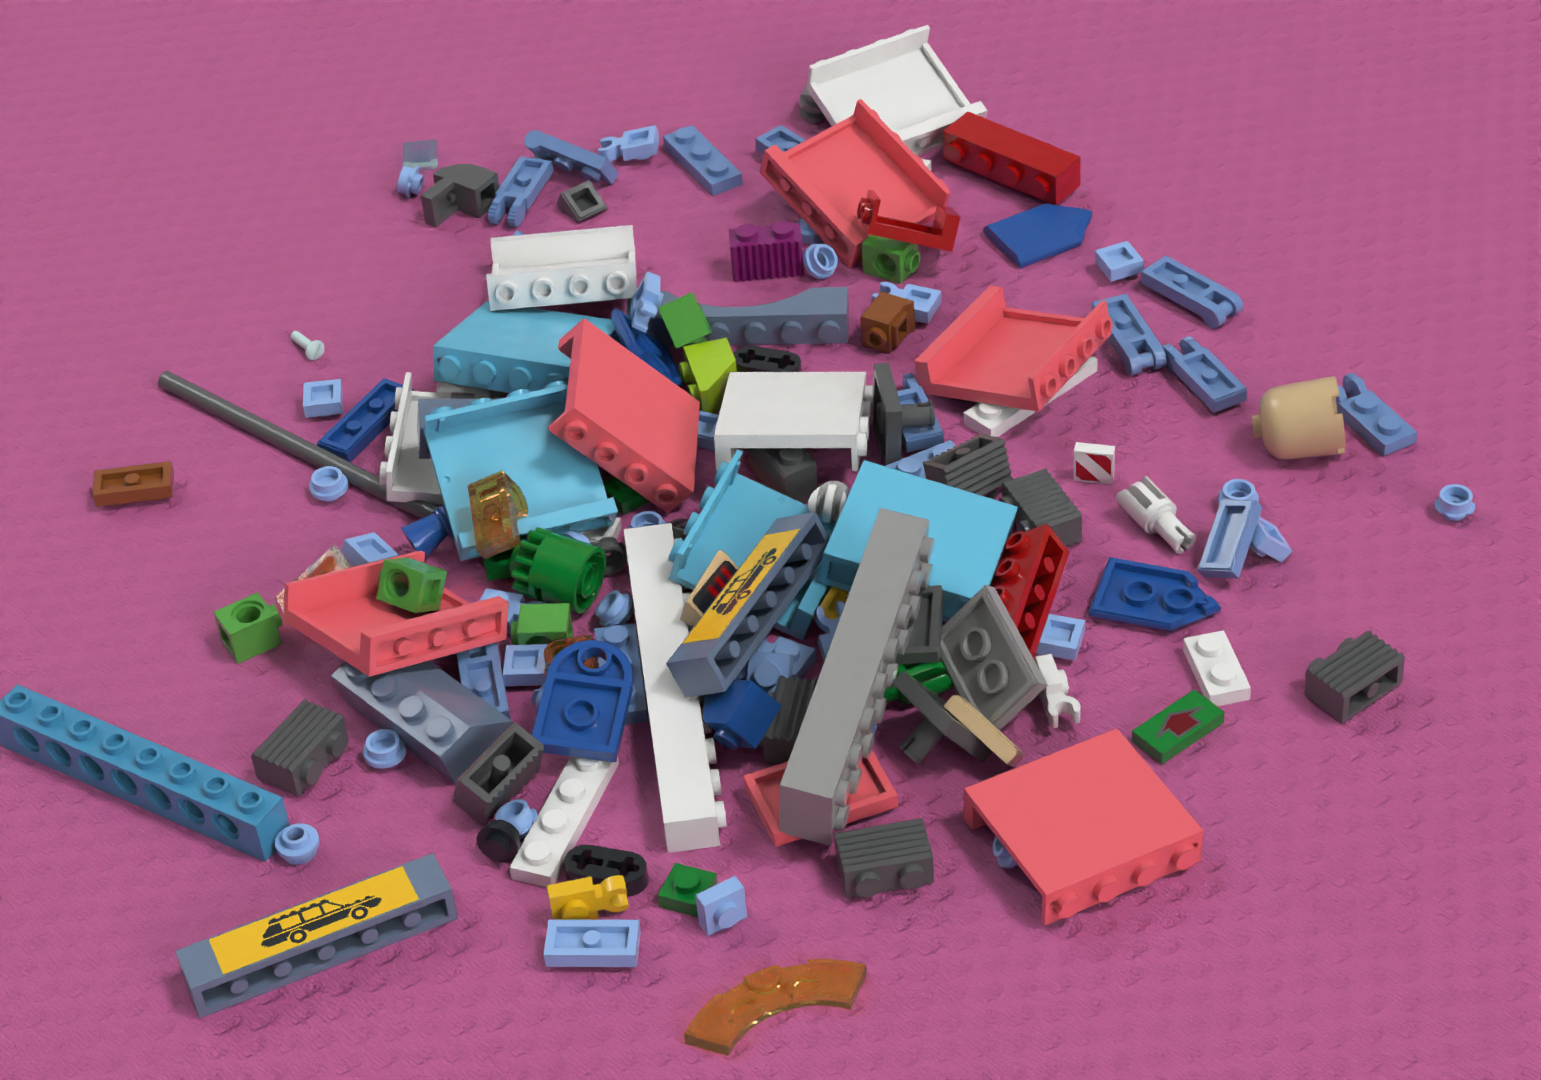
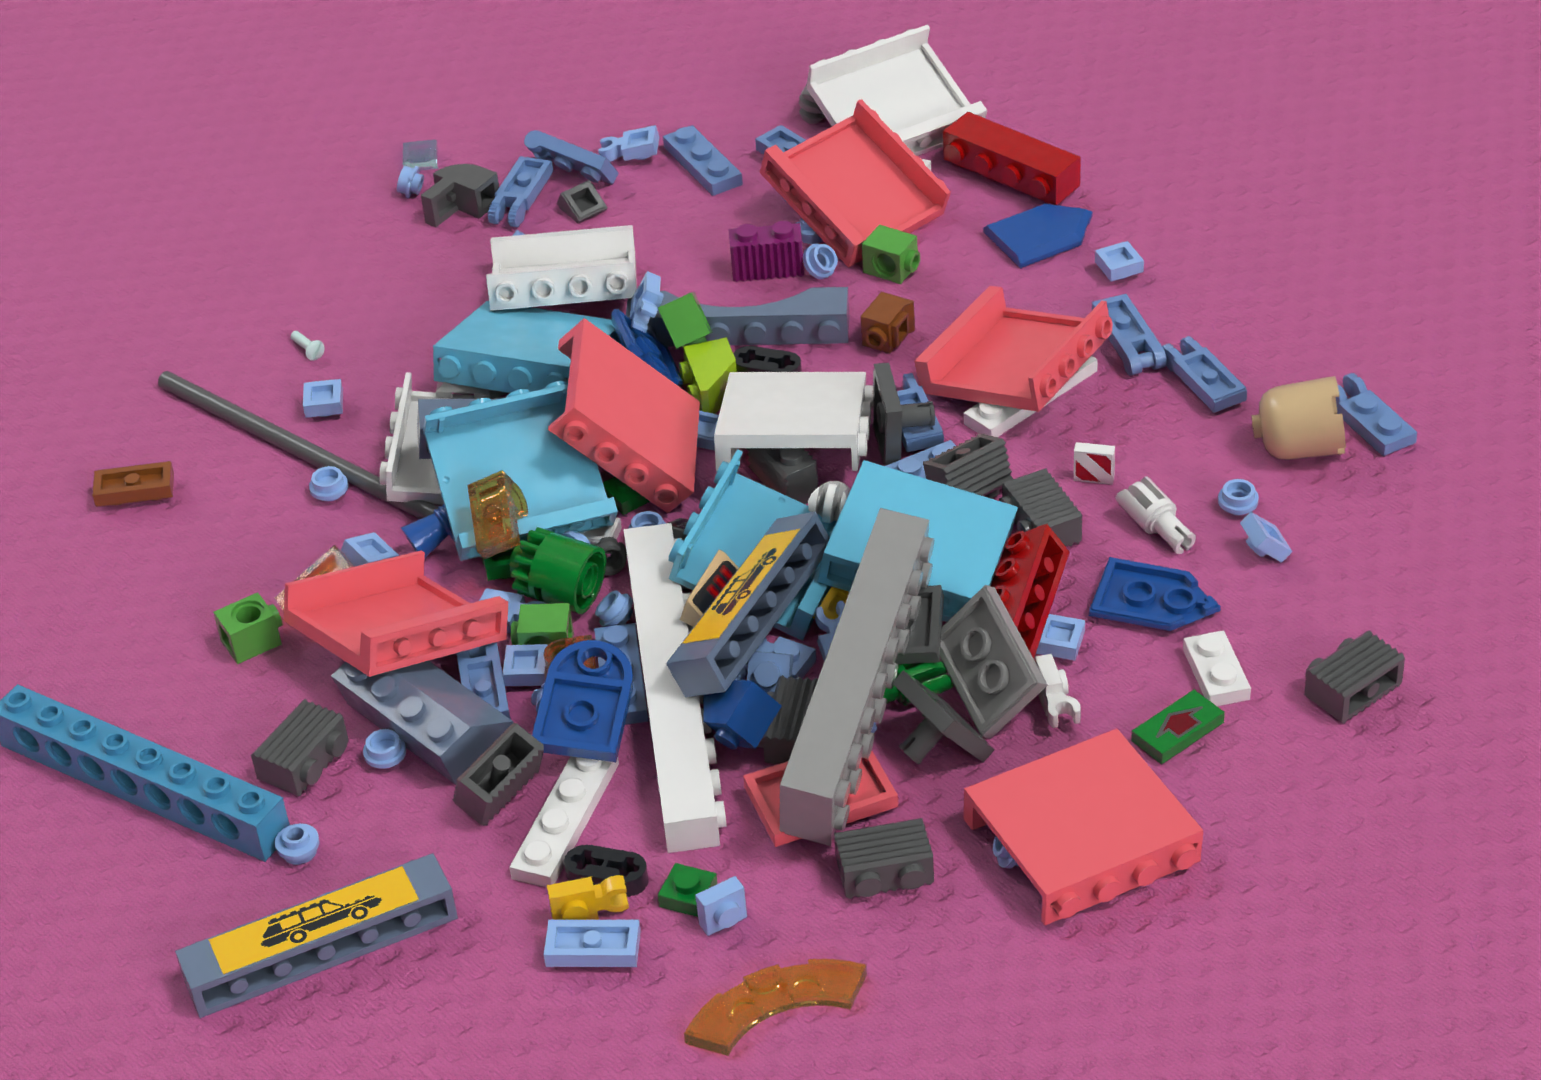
(362, 422): blue tile -> none
(424, 586): bright green brick -> none
(499, 840): black plate -> none
(518, 814): light blue plate -> none
(925, 299): light blue plate -> none
(939, 236): red panel -> none
(984, 730): tan tile -> none
(1192, 291): medium blue plate -> none
(1230, 538): medium blue tile -> none
(1455, 502): light blue plate -> none

